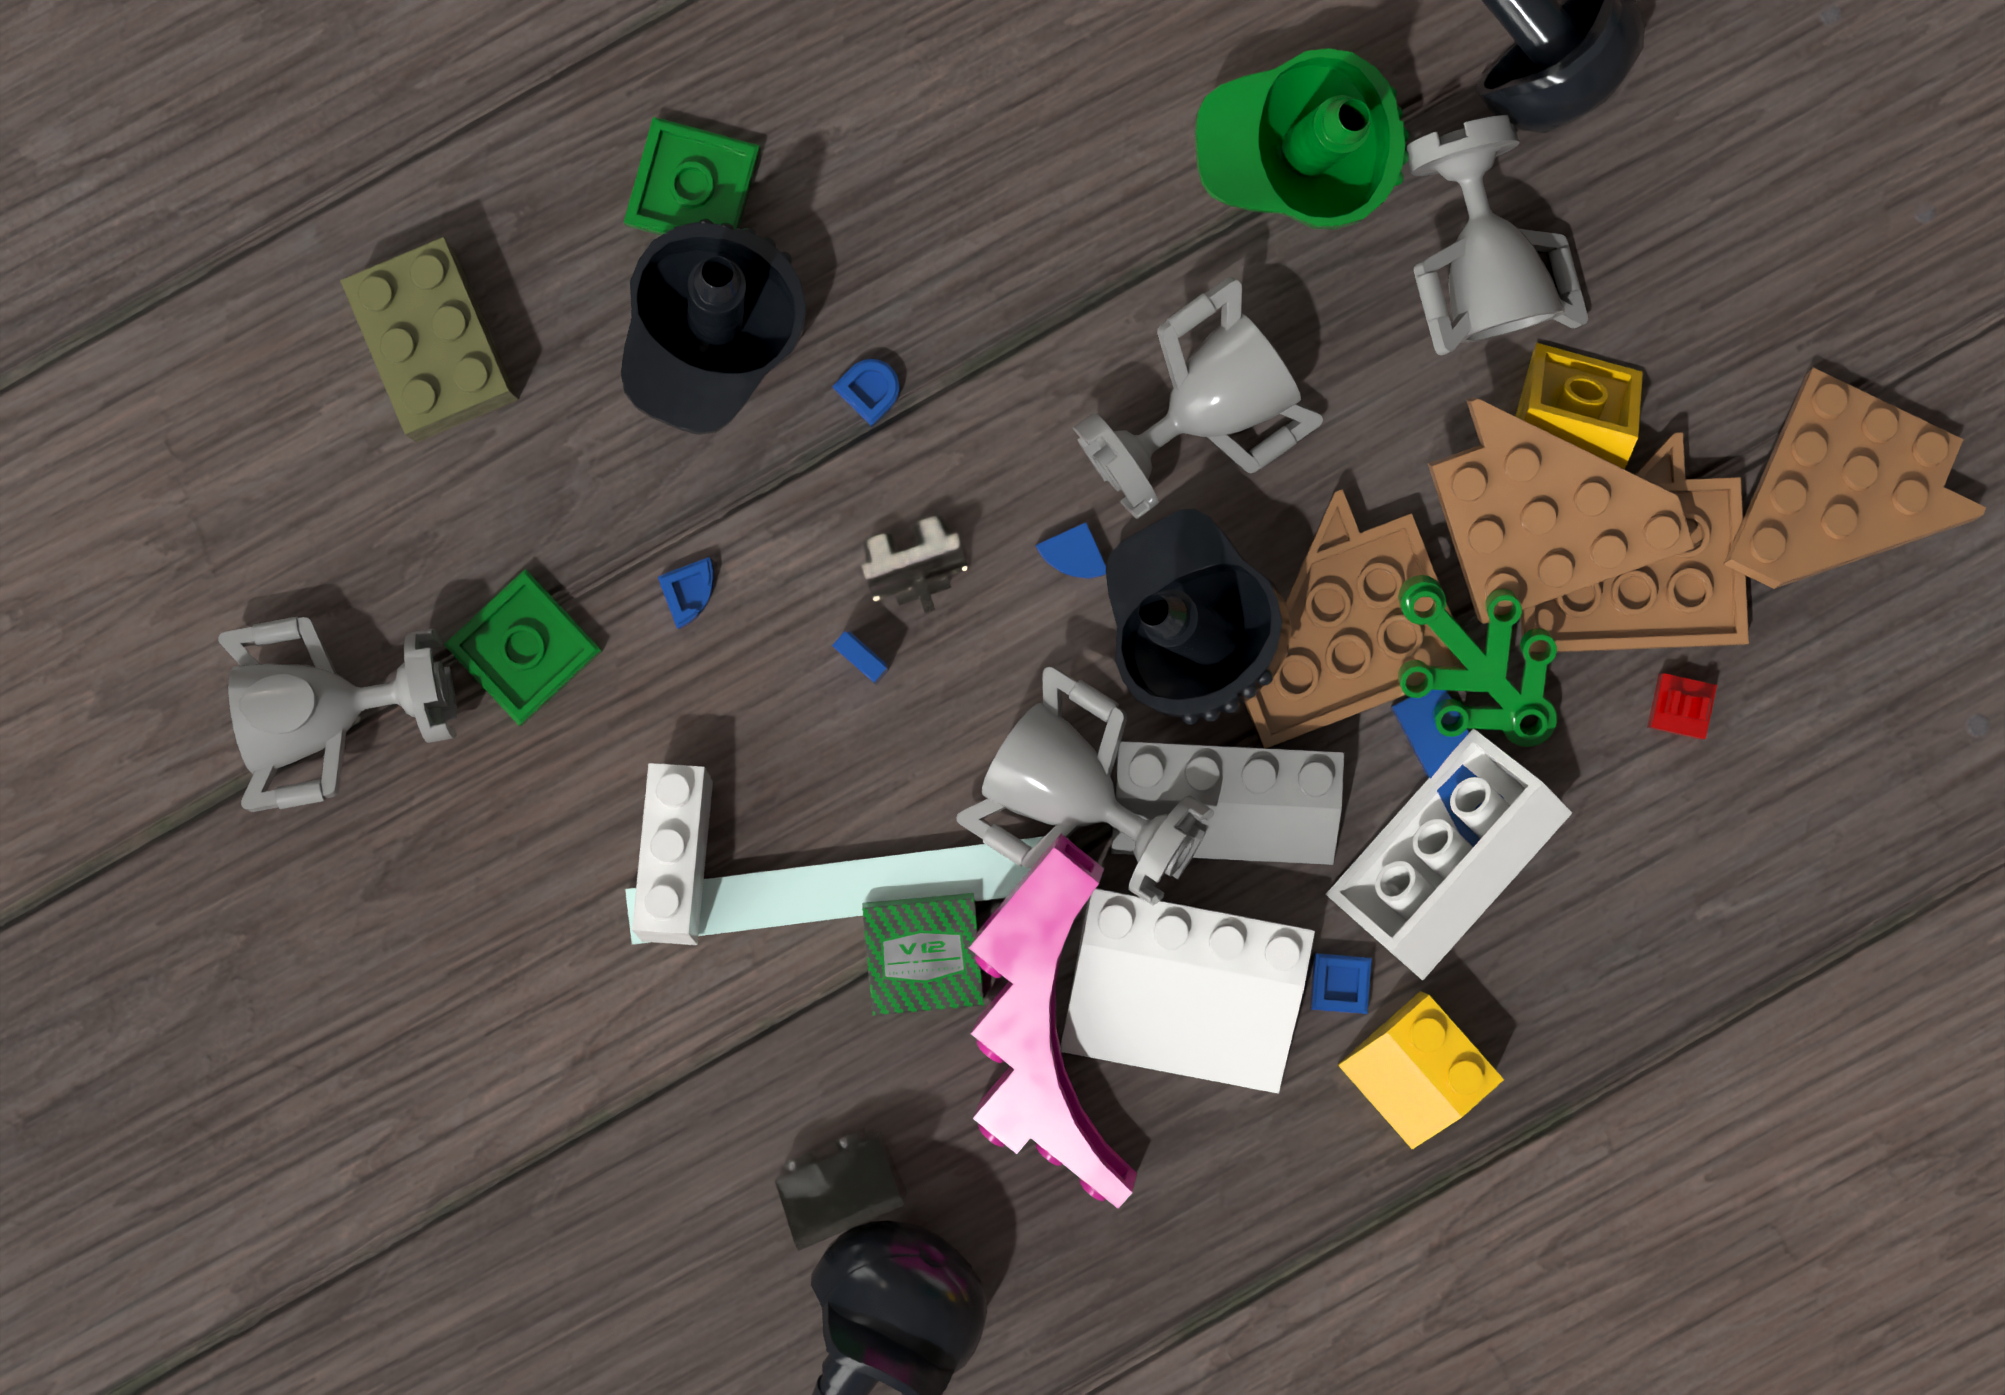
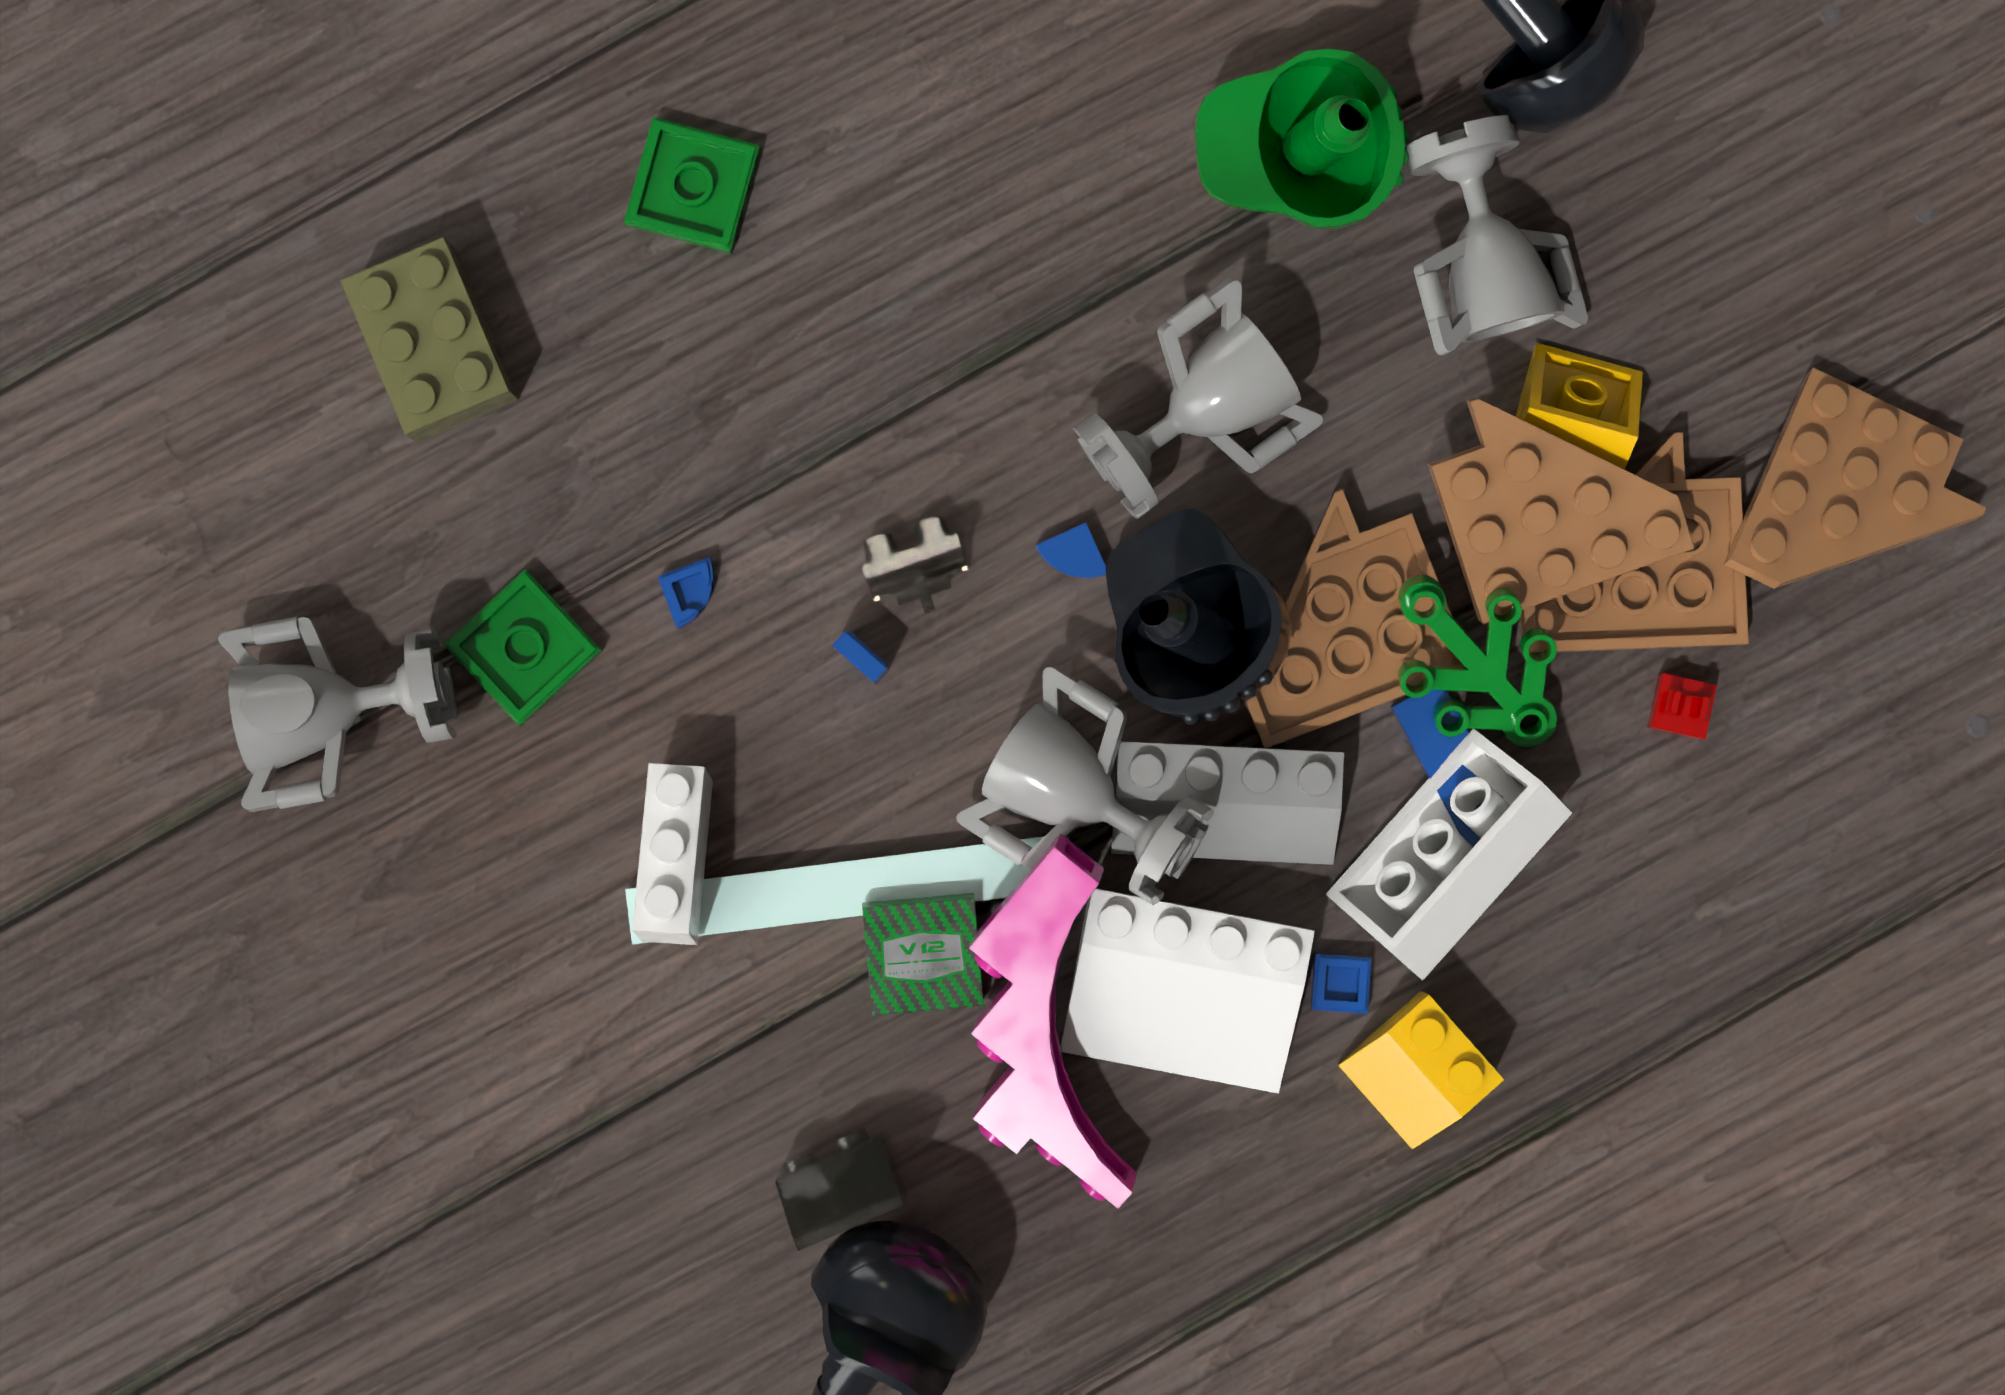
(708, 323): black piece -> none
(869, 389): blue tile -> none

